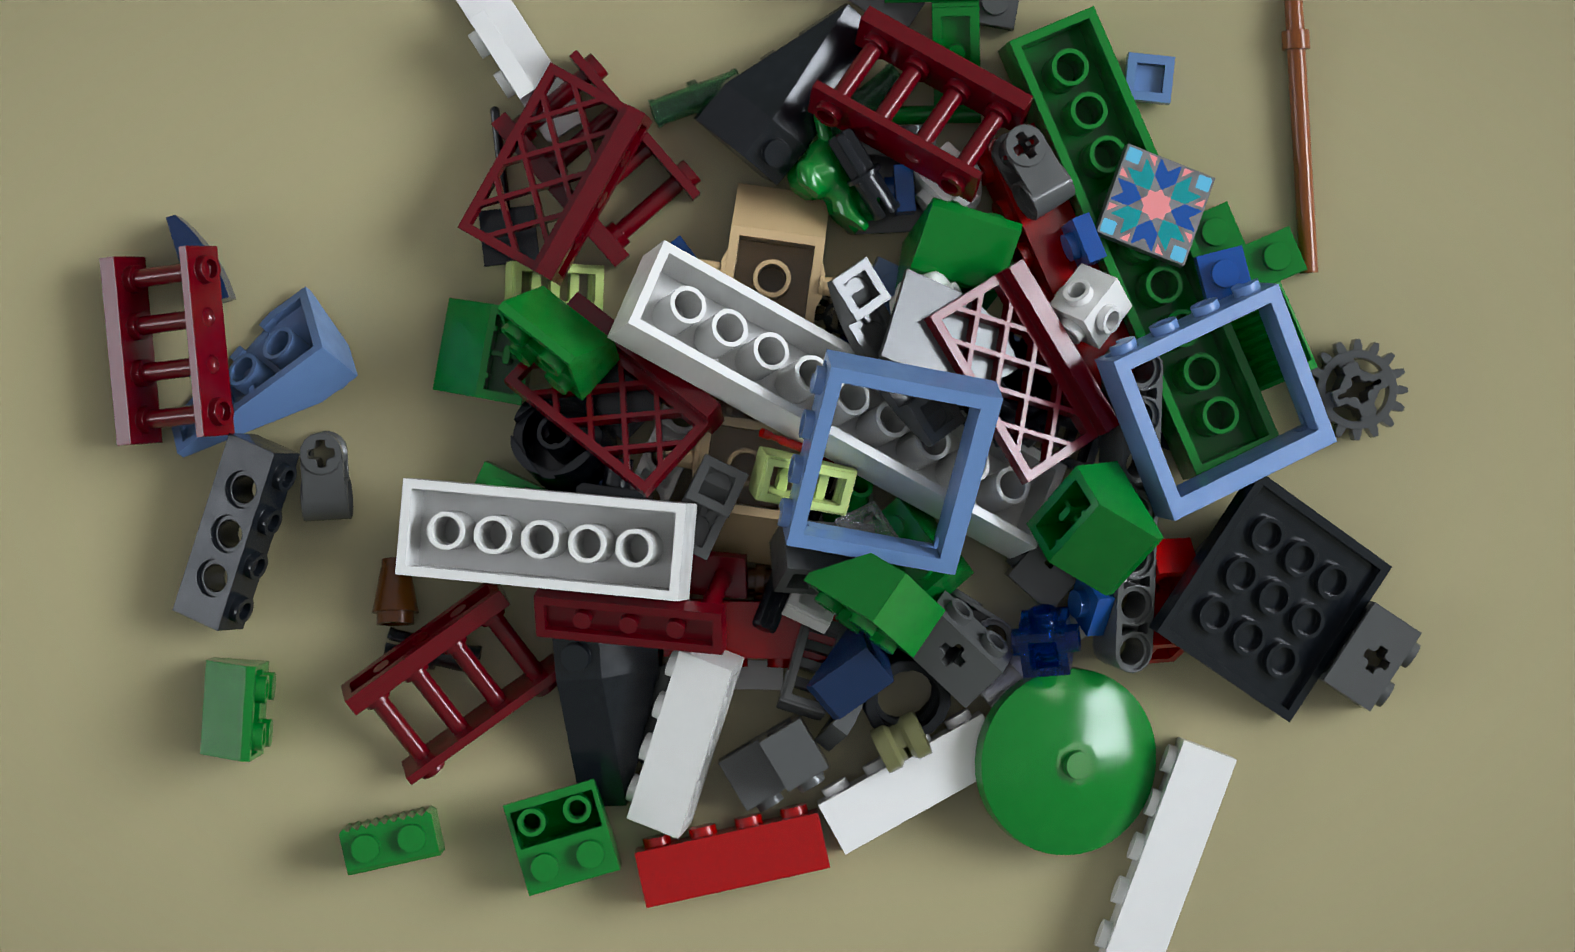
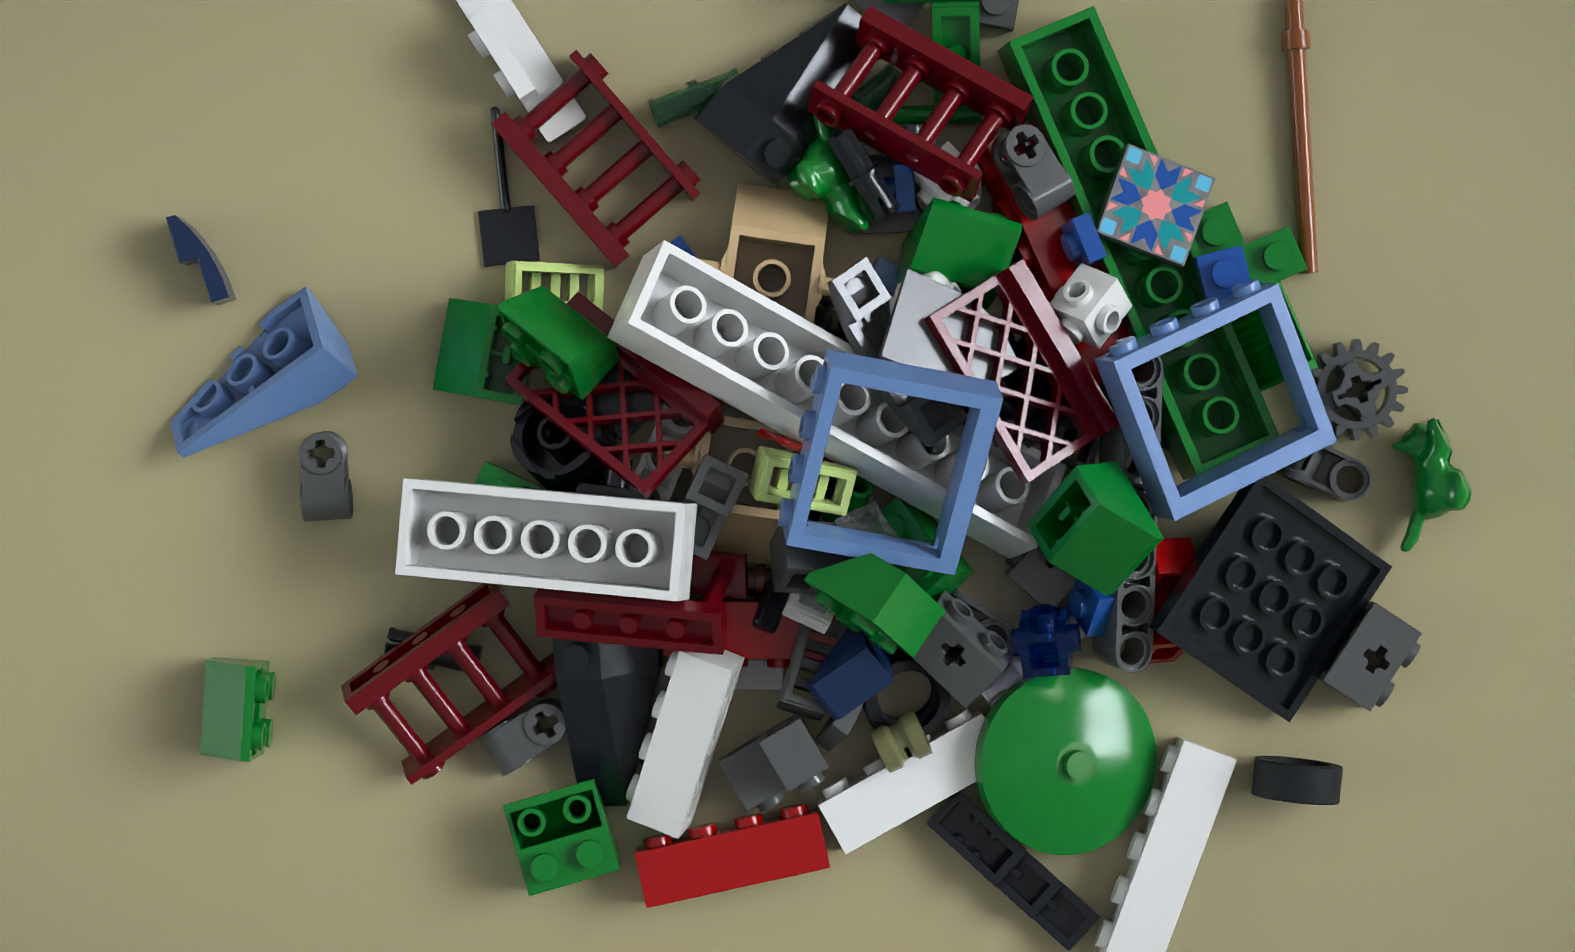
(132, 349): dark red fence -> none
(217, 544): black brick -> none
(392, 840): green brick -> none
(394, 597): reddish brown cone -> none
(521, 737): none -> dark grey piece
(591, 192): dark red fence -> none
(1013, 870): none -> black slope
(1150, 77): medium blue plate -> none
(1297, 780): none -> black tyre
(1321, 472): none -> dark grey piece
(1436, 482): none -> green animal

